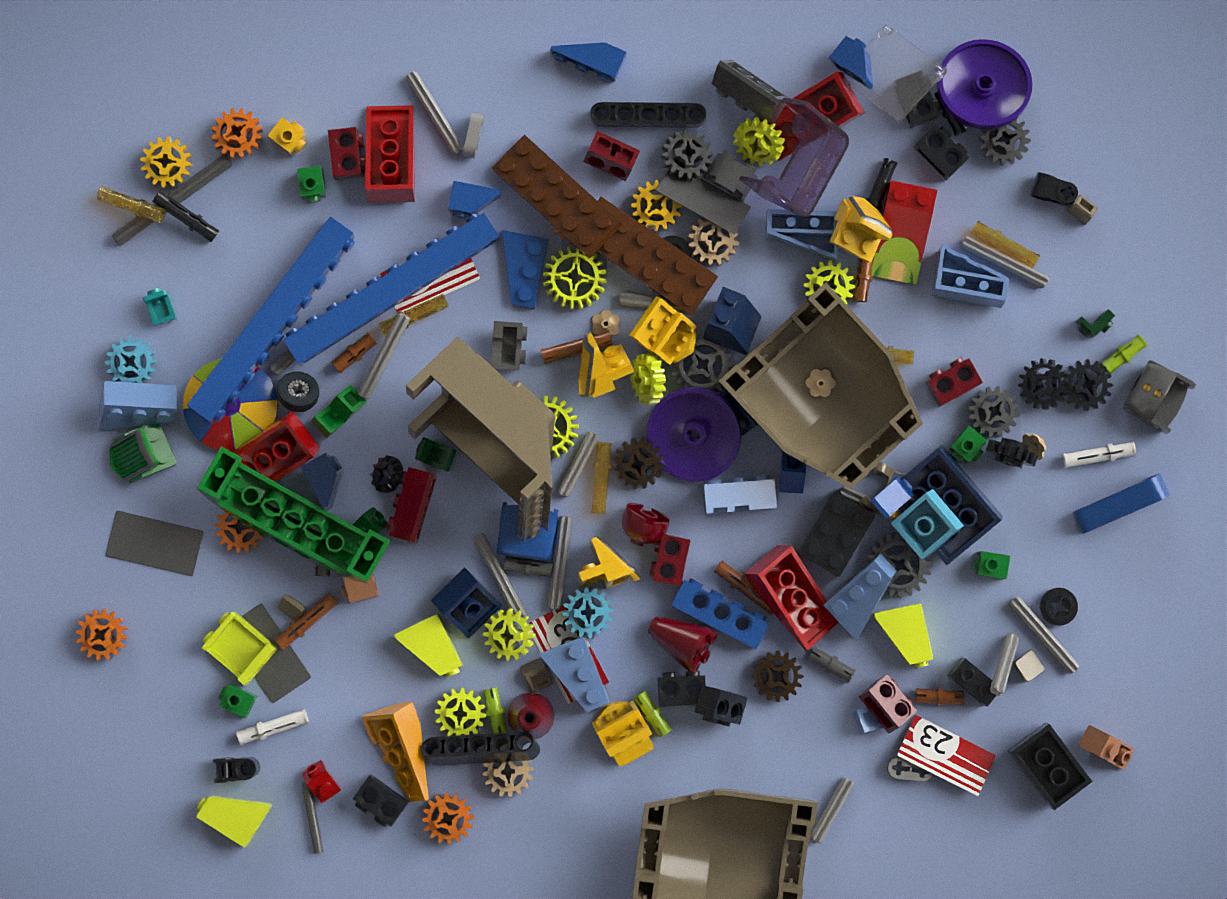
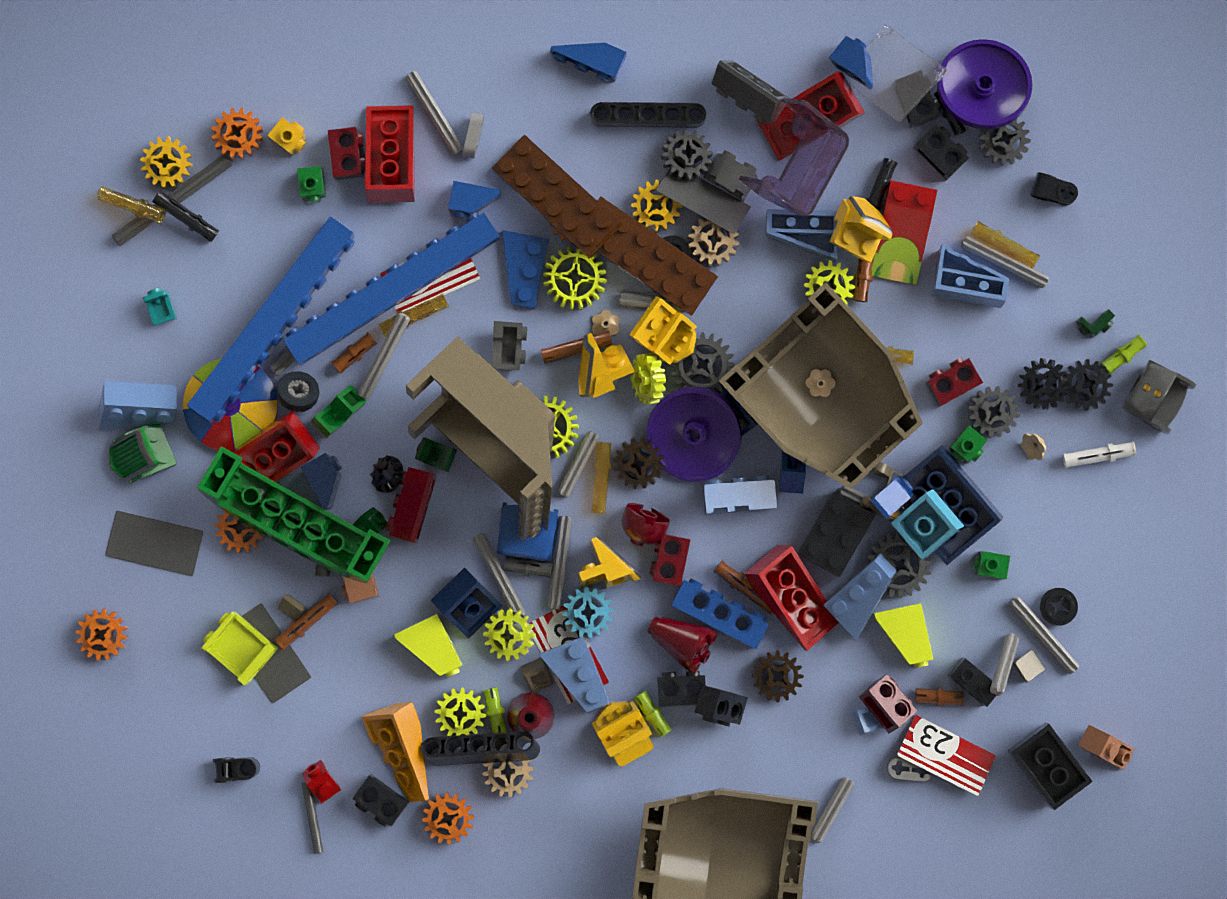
(138, 354): medium azure gear -> none
(233, 816): neon yellow slope -> none
(237, 700): green brick -> none
(271, 727): white pin -> none
(611, 156): dark red brick -> none
(733, 321): dark blue slope -> none
(758, 141): neon yellow gear -> none
(831, 664): dark grey pin -> none
(1011, 452): black gear -> none
(1082, 209): dark tan slope -> none
(1121, 503): blue beam -> none

